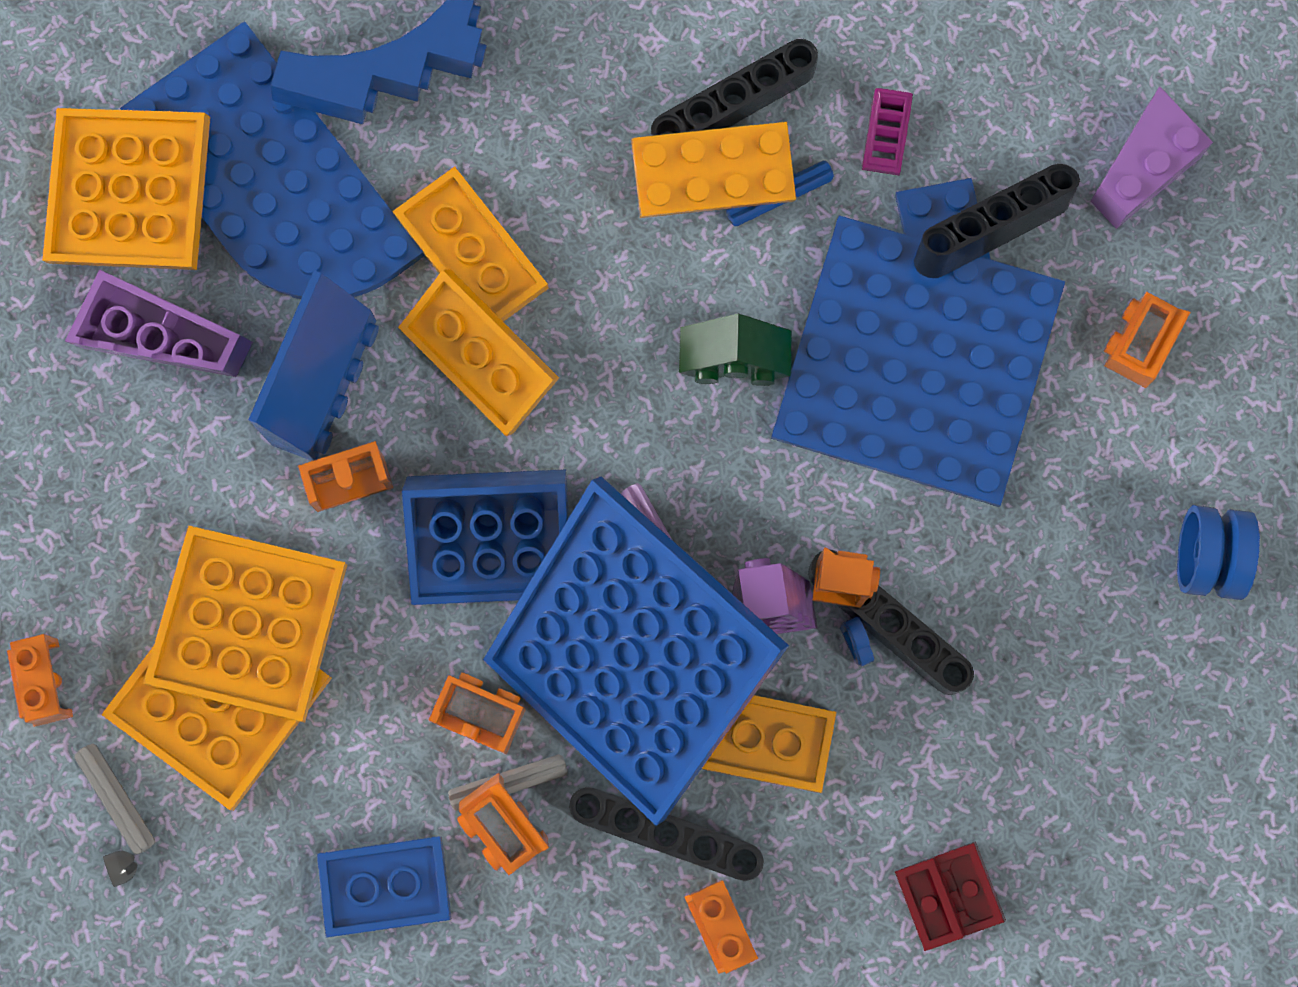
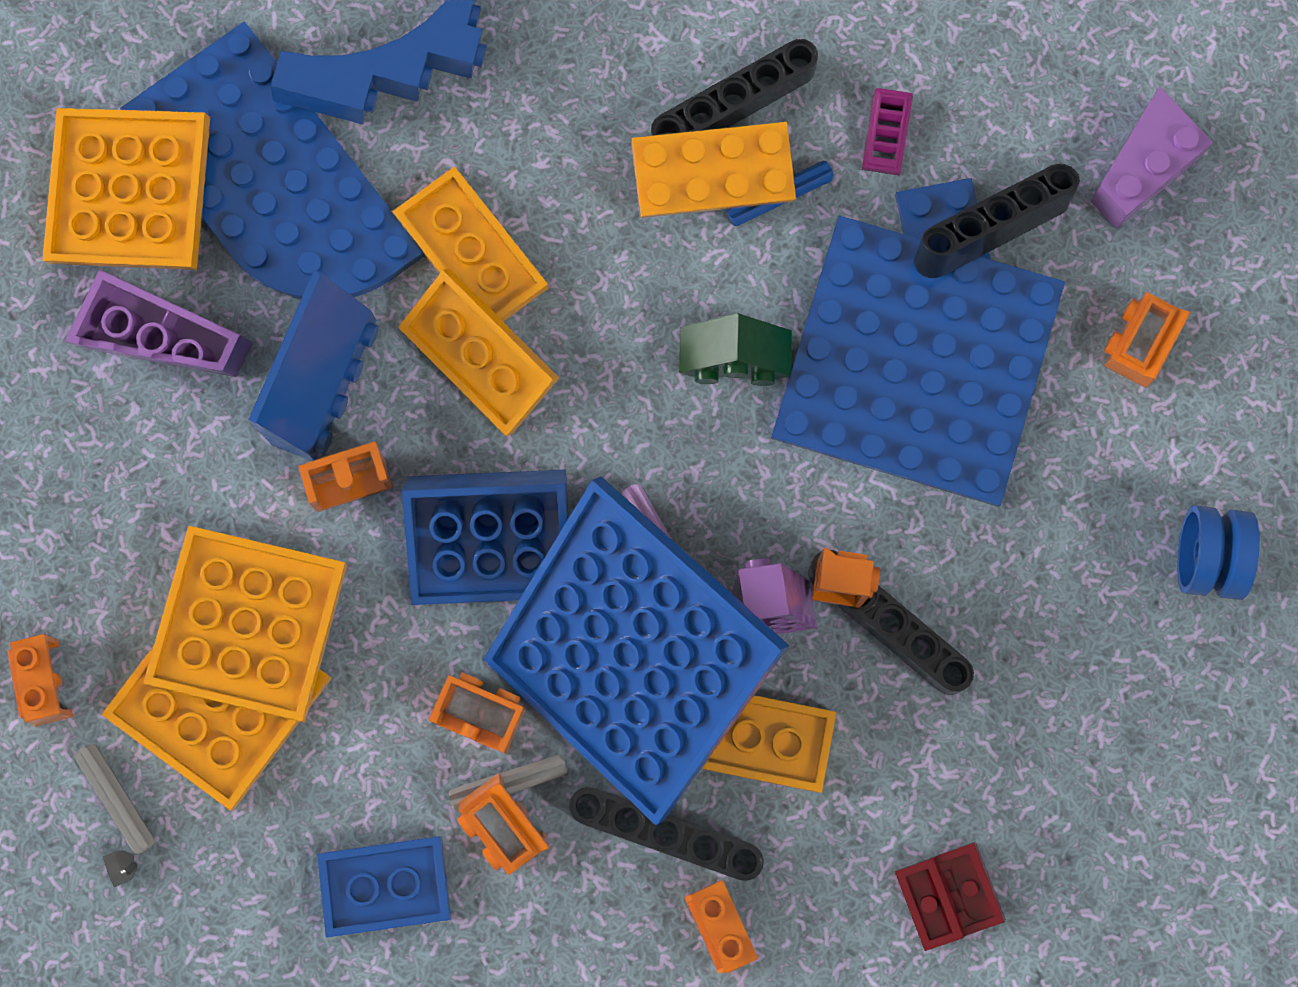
(857, 641): blue tile -> none

